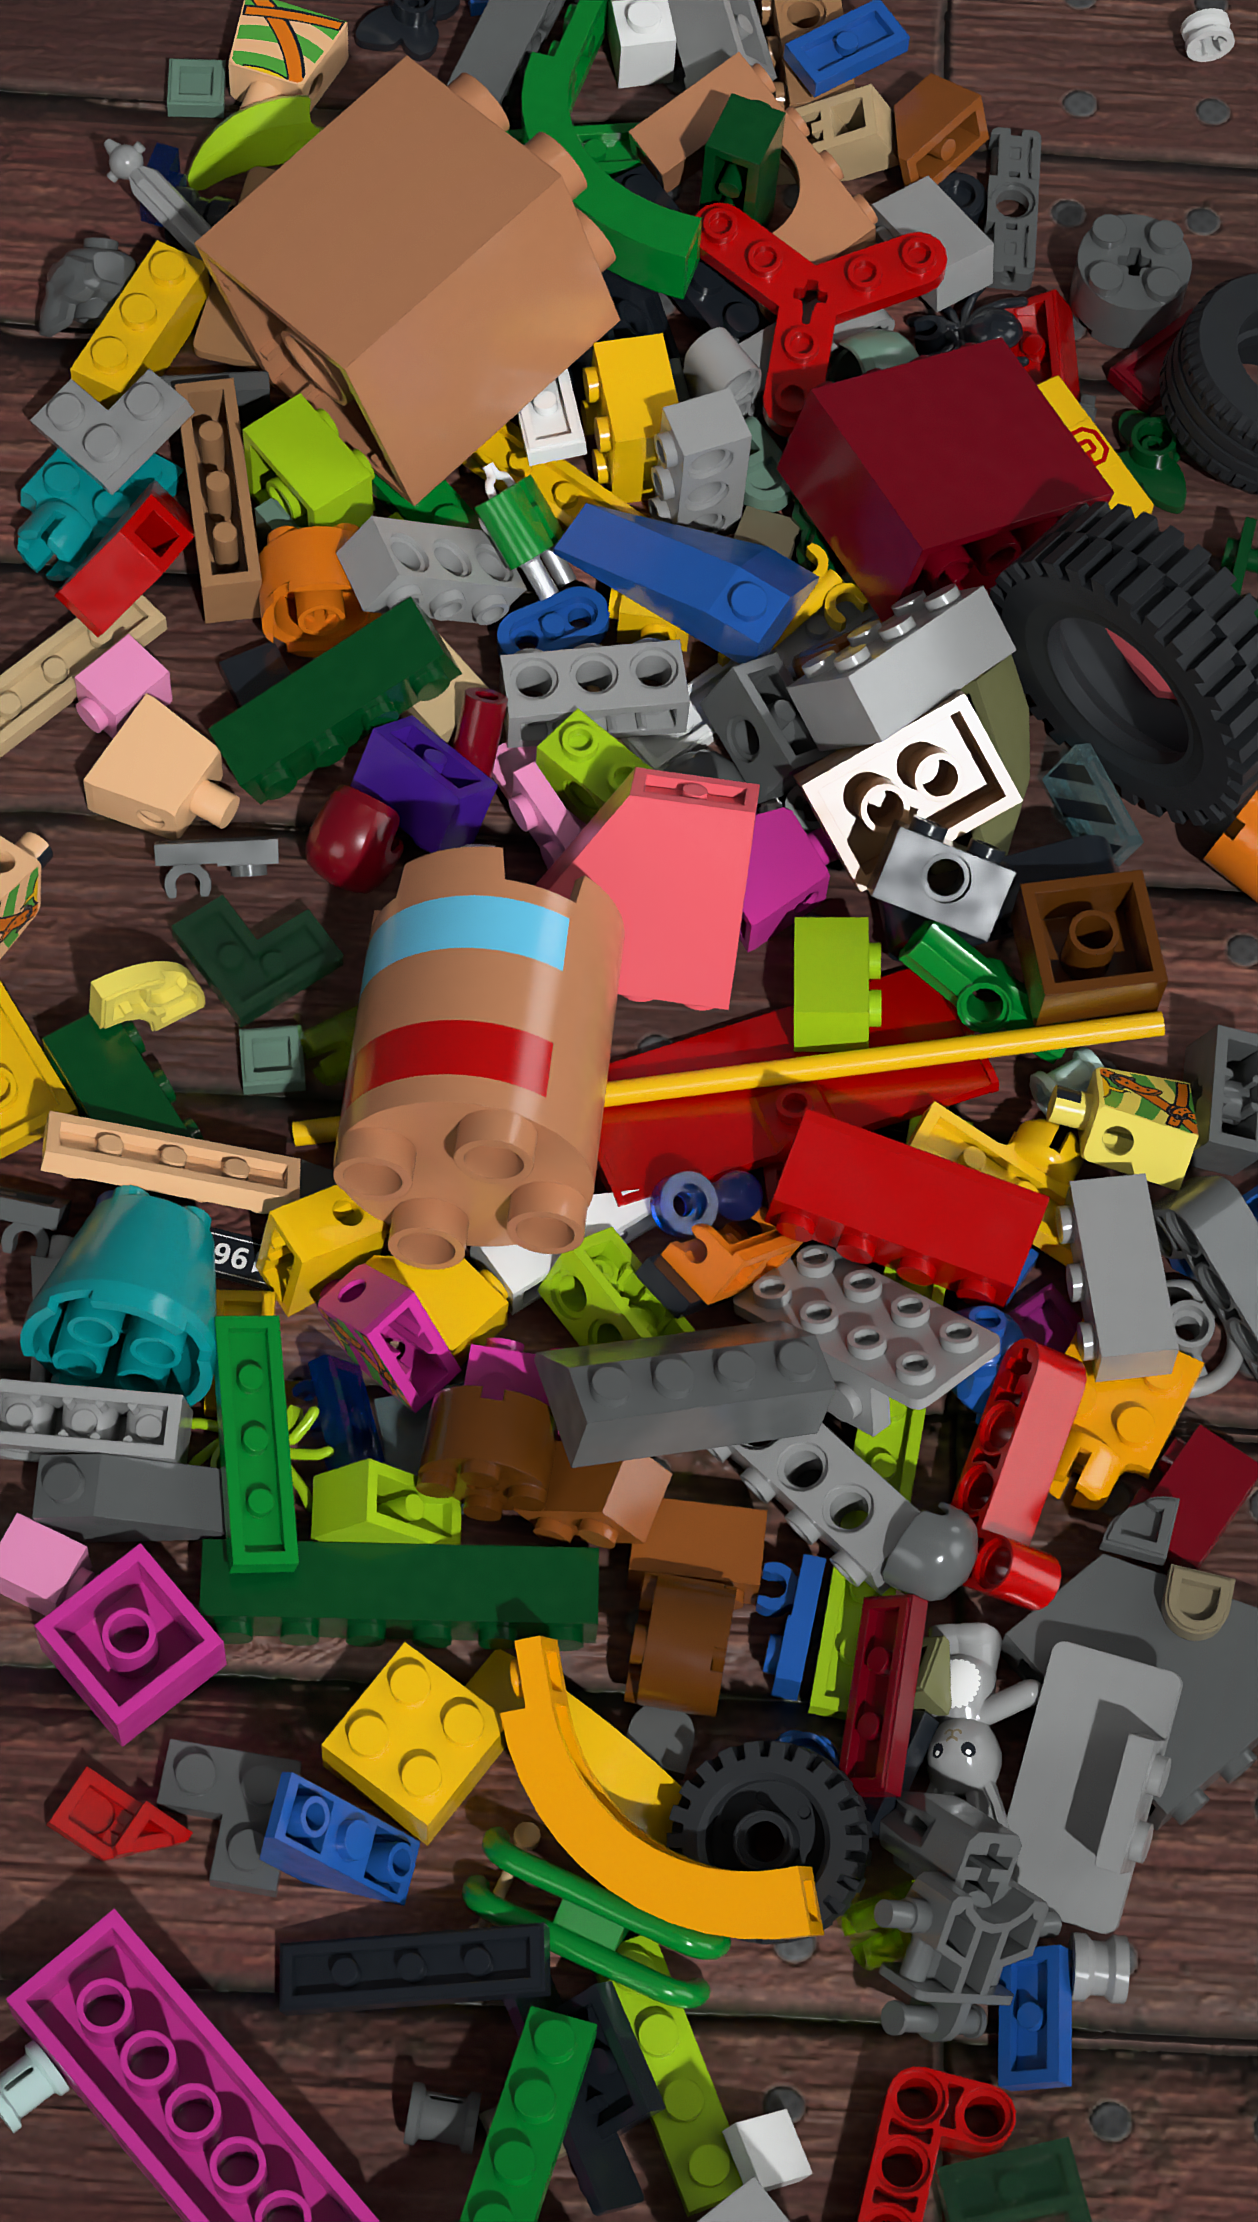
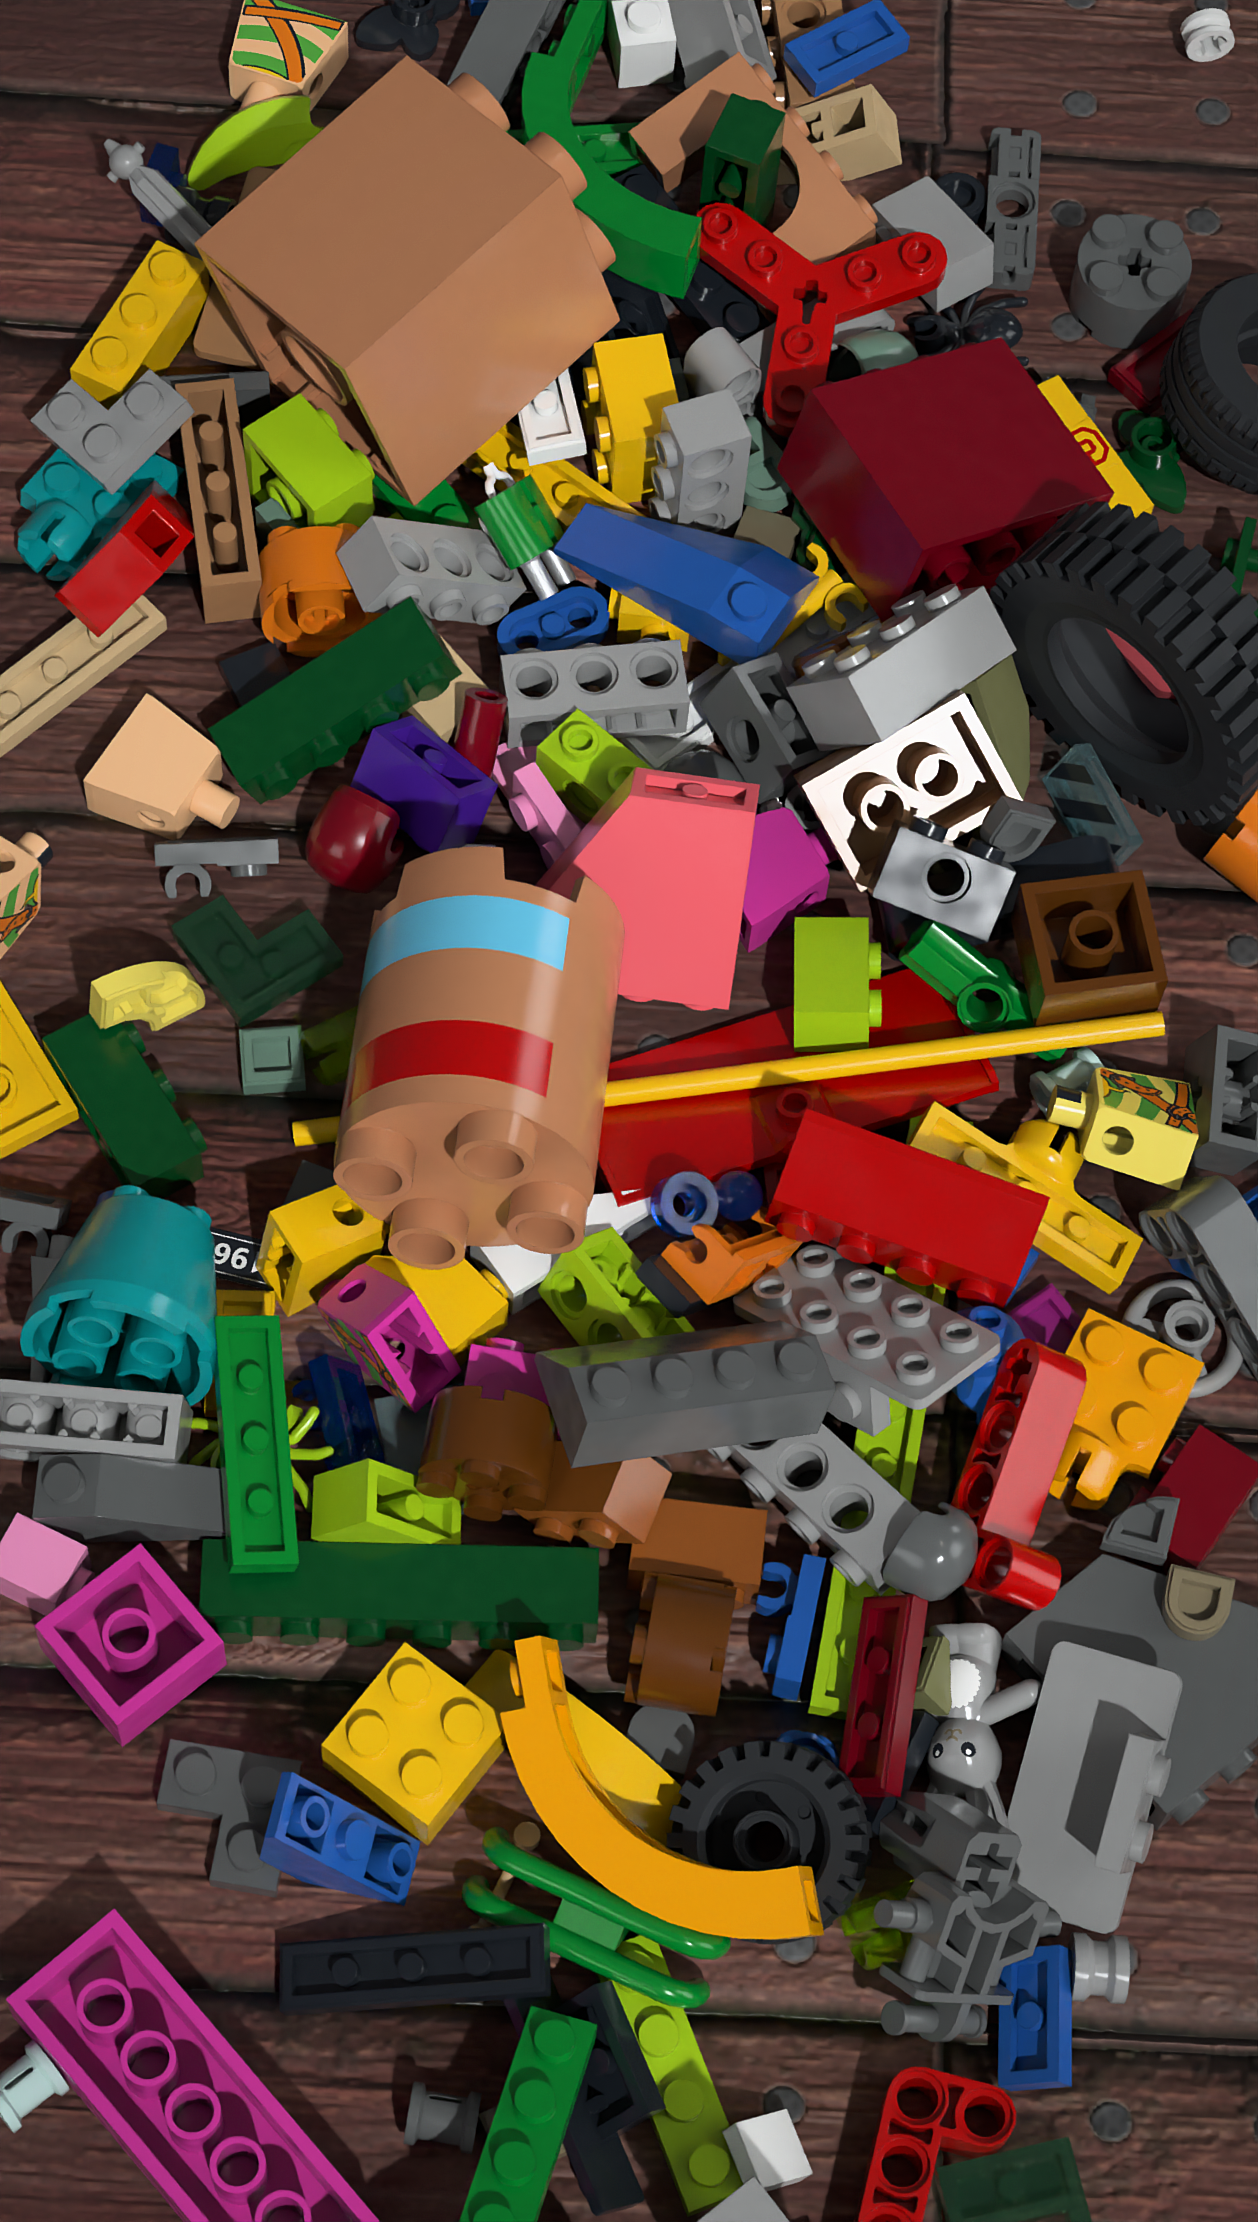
(84, 285): dark grey head -> none
(112, 1822): red slope -> none
(117, 683): bright pink brick -> none
(169, 1163): light nougat plate -> none
(196, 88): sand green tile -> none
(937, 128): dark orange slope -> none
(1016, 827): none -> dark grey tile
(1048, 340): red slope -> none
(1117, 1278): light grey brick -> none

